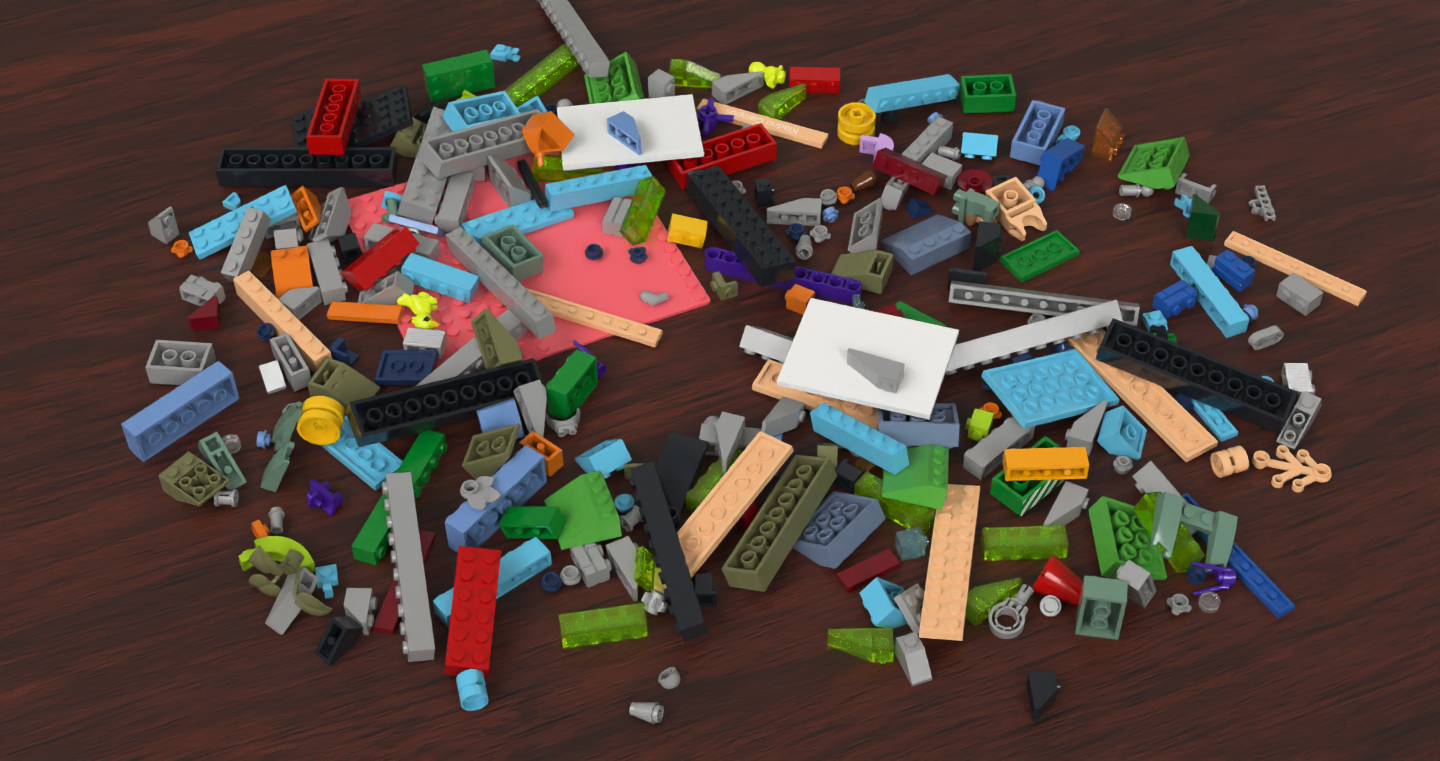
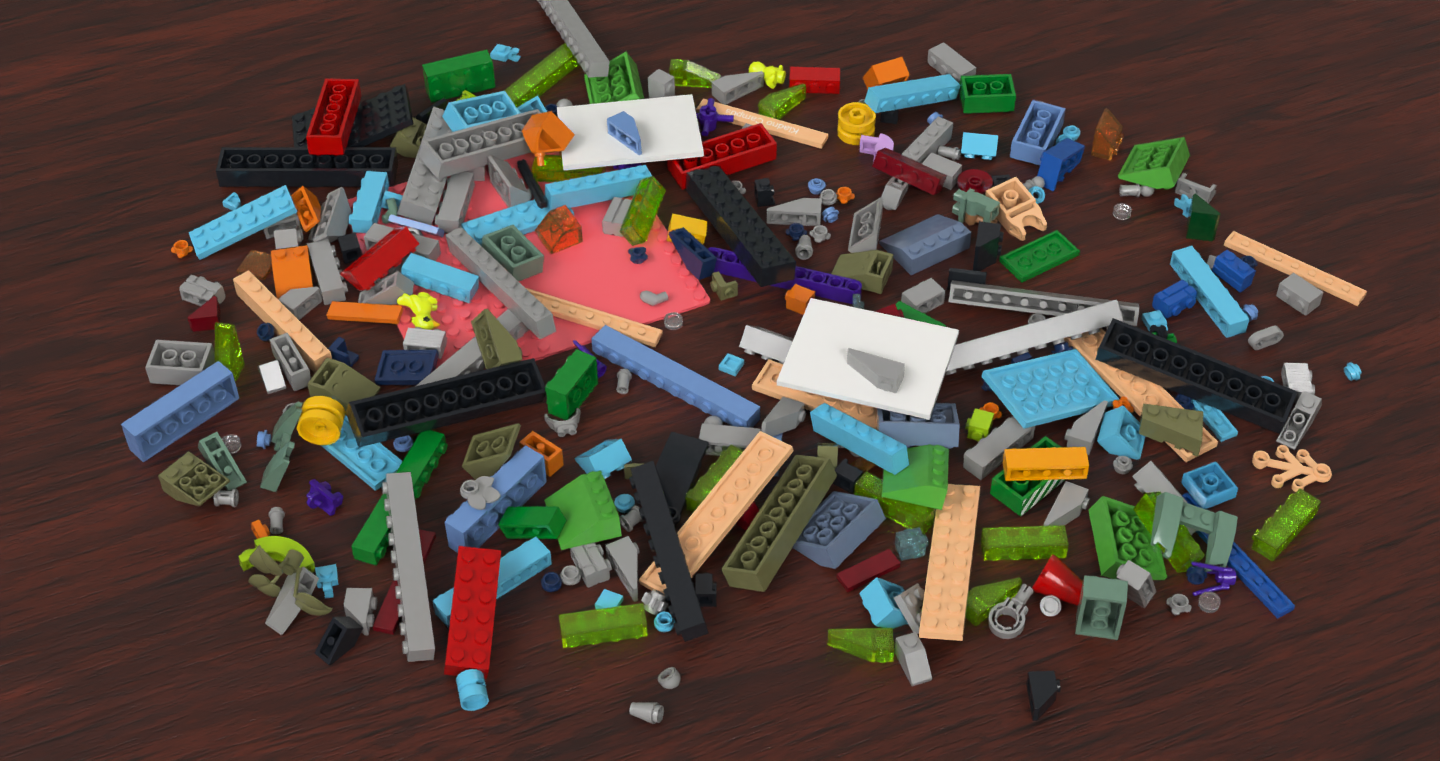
(164, 226): light grey slope -> none
(228, 348): none -> clear neon green slope
(246, 243): light grey brick -> none
(369, 200): none -> medium azure brick
(403, 443): none -> medium blue plate
(499, 416): medium blue tile -> none
(532, 404): light grey slope -> none
(559, 230): none -> clear orange slope
(594, 252): dark blue plate -> none
(608, 599): none -> medium azure tile
(624, 377): none -> light grey pin
(644, 568): clear neon green plate -> none
(661, 618): none -> medium azure plate
(673, 321): none -> clear tile
(675, 378): none -> medium blue brick
(693, 253): none -> dark blue slope
(728, 435): light grey slope -> none
(731, 364): none -> medium azure tile
(816, 186): none -> medium blue plate
(863, 181): reddish brown cone -> none
(886, 73): none -> orange piece
(918, 208): dark blue slope -> none
(924, 296): none -> light grey brick
(949, 62): none -> light grey brick
(1123, 402): none -> orange plate
(1173, 425): none -> olive wedge
(1209, 485): none -> dark azure brick
(1229, 461): light nougat wheel -> none
(1255, 203): light grey piece -> none
(1285, 524): none -> clear neon green brick
(1352, 371): none -> medium azure plate

